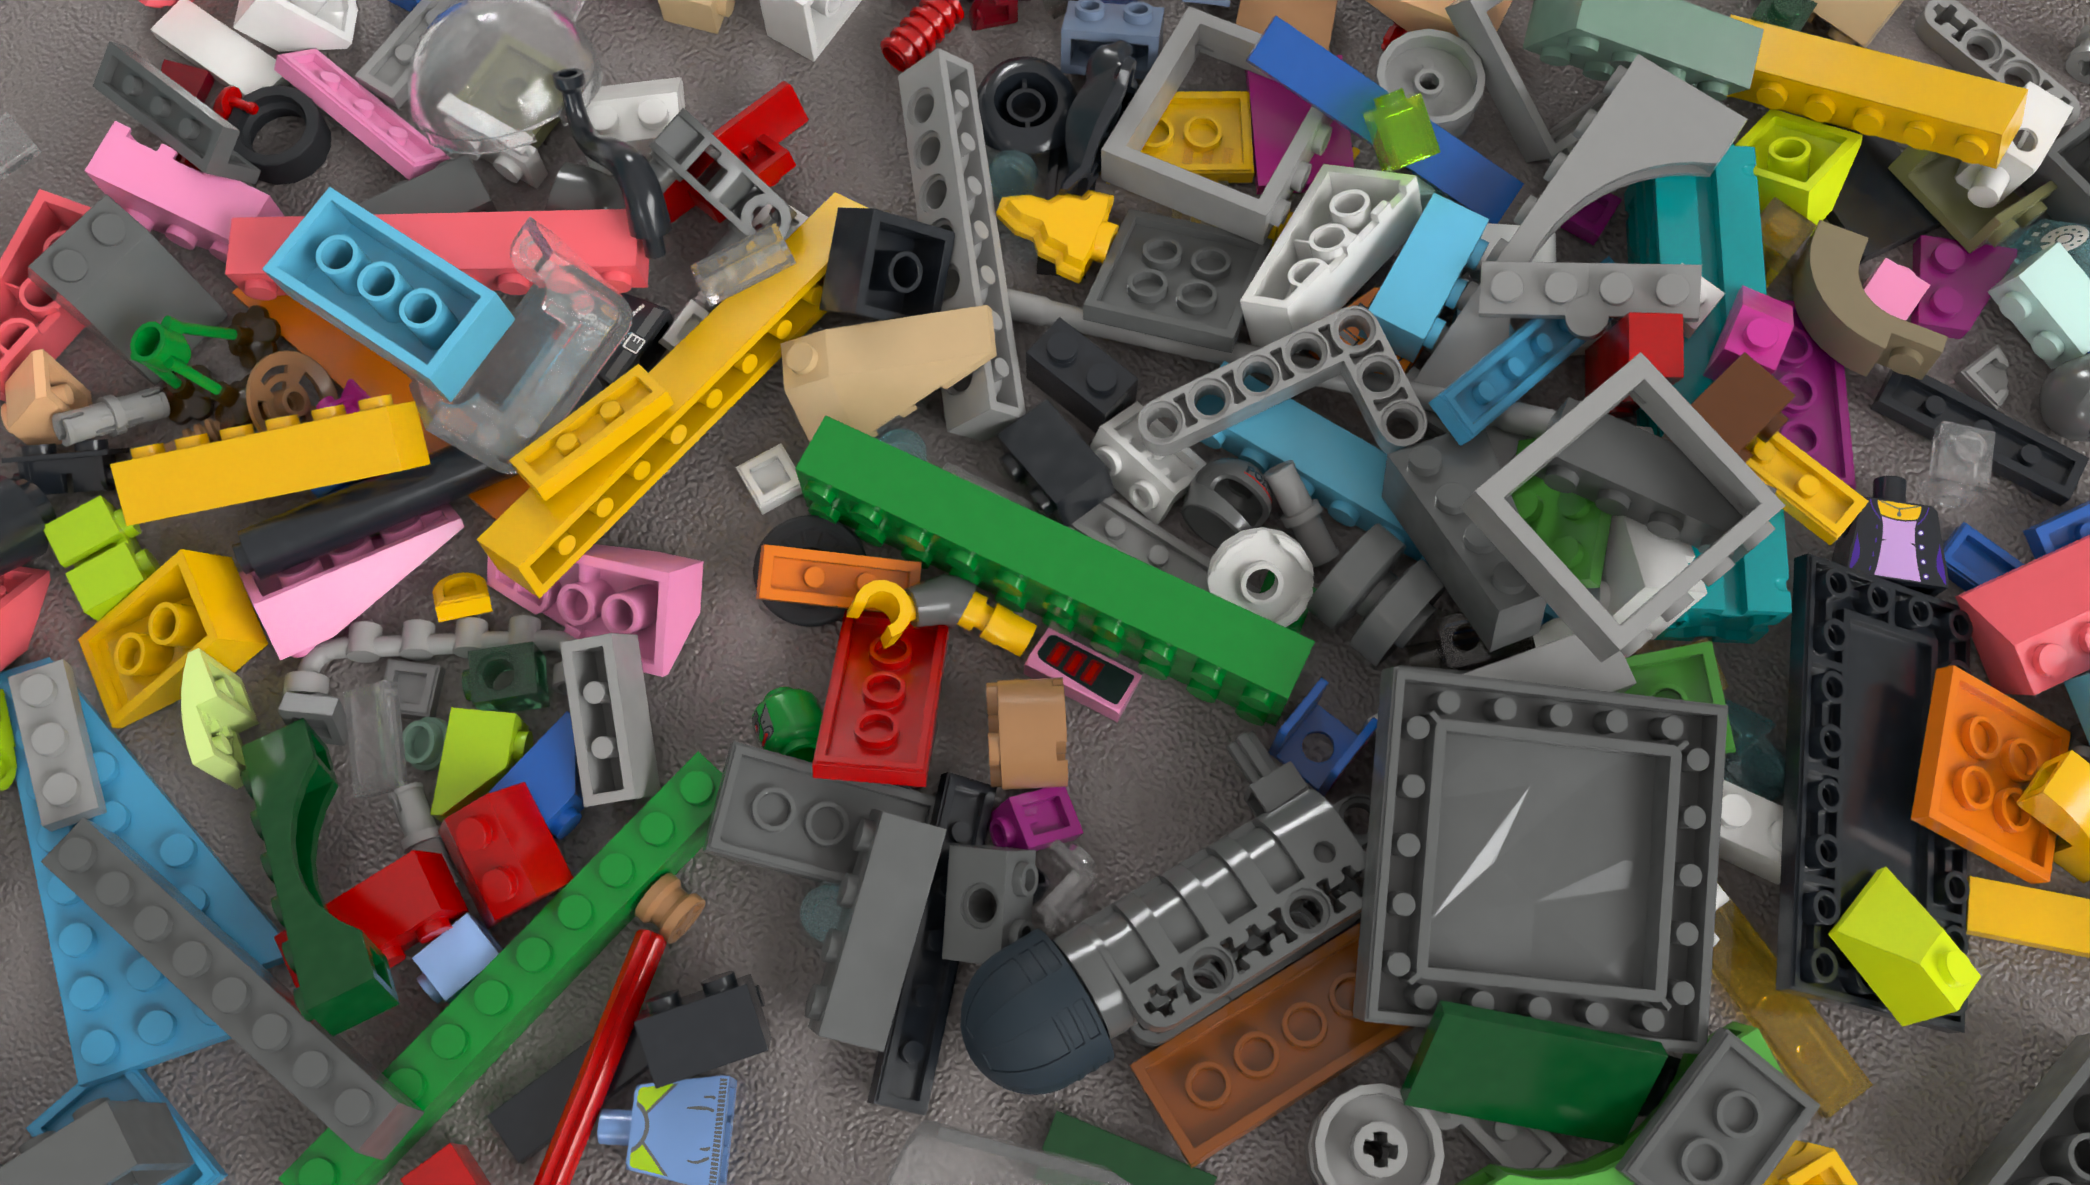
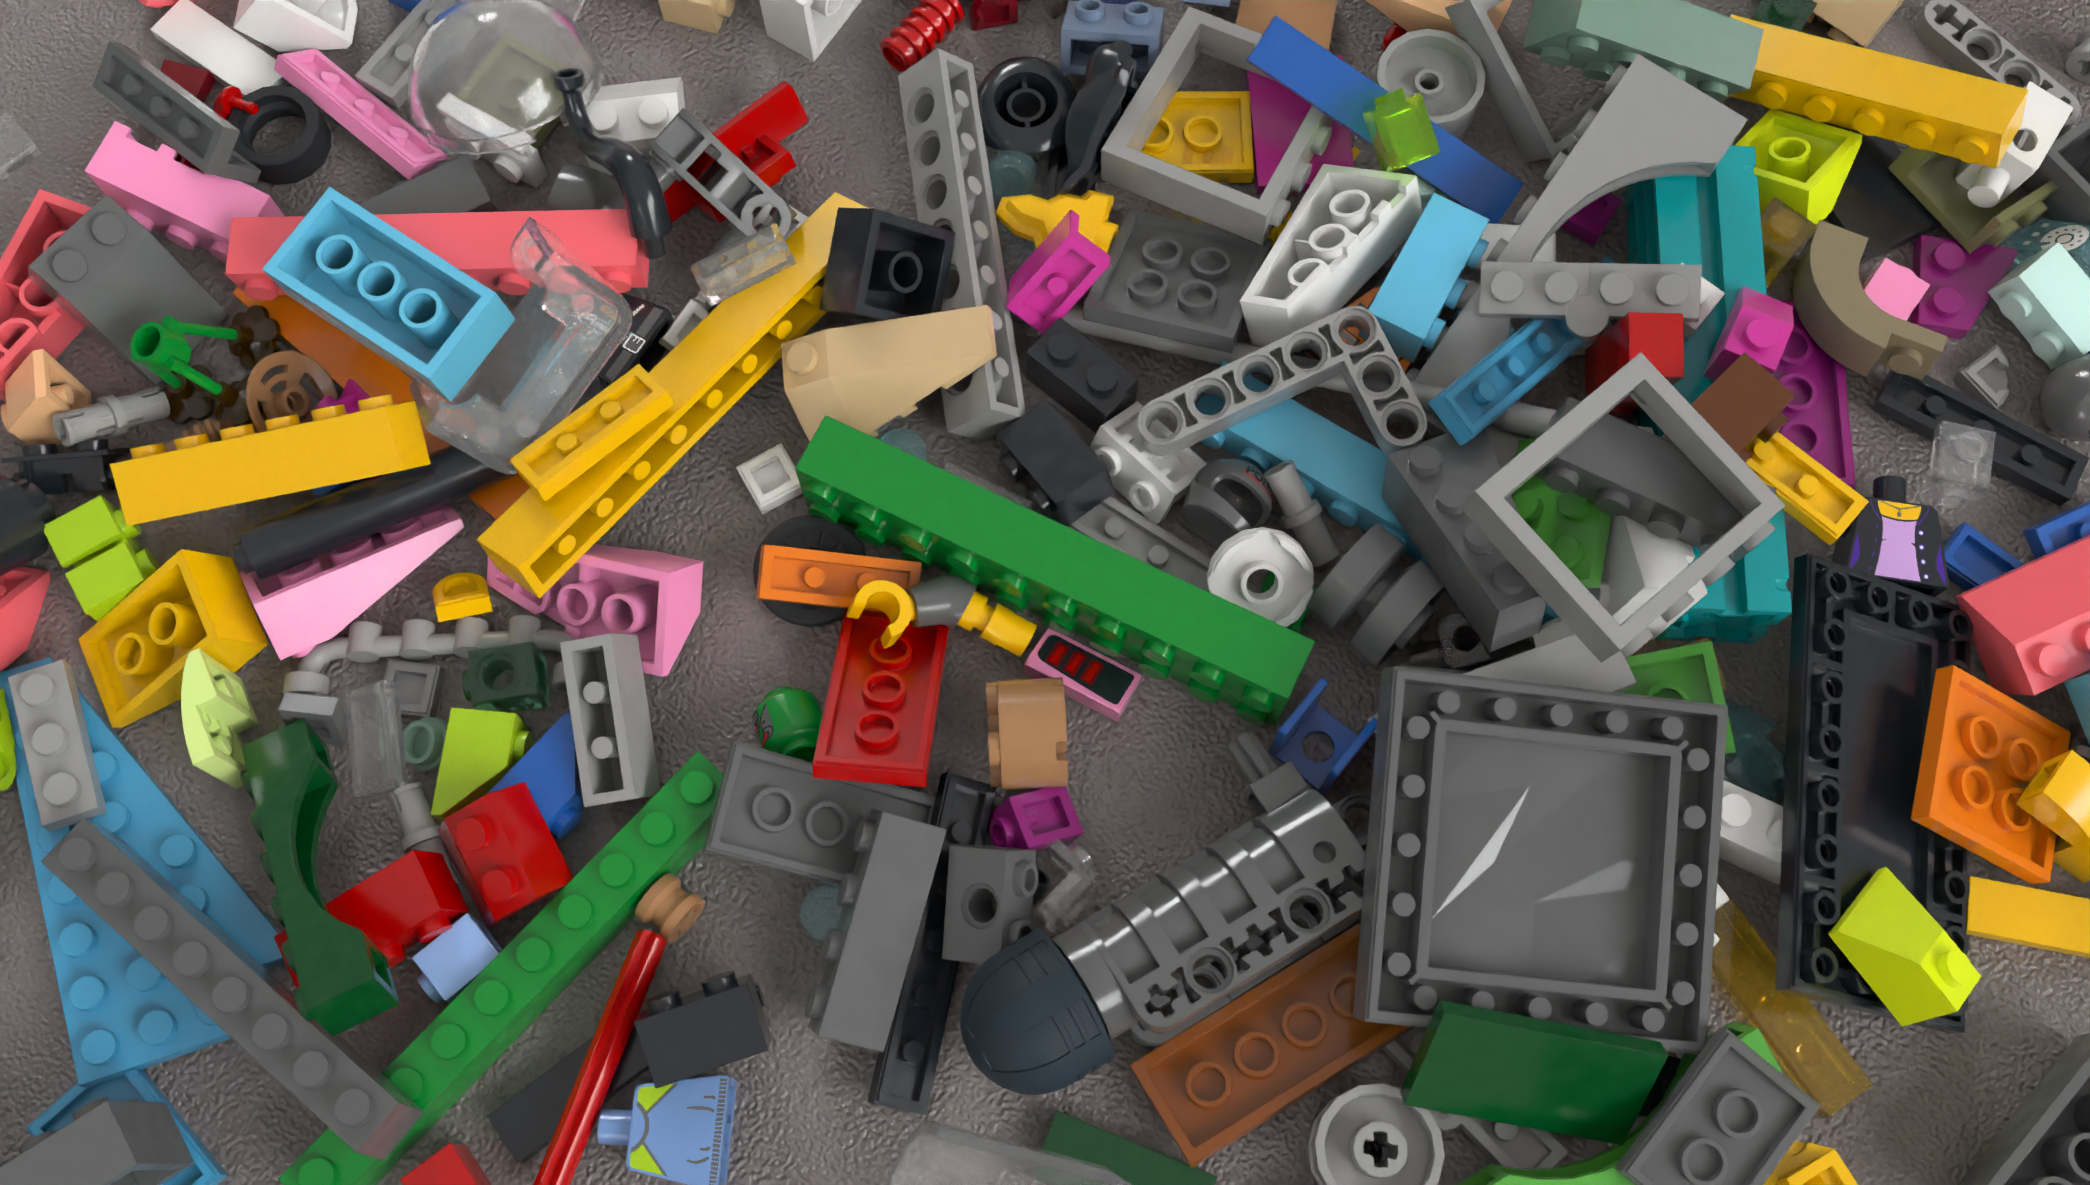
(1055, 275): none -> dark pink panel

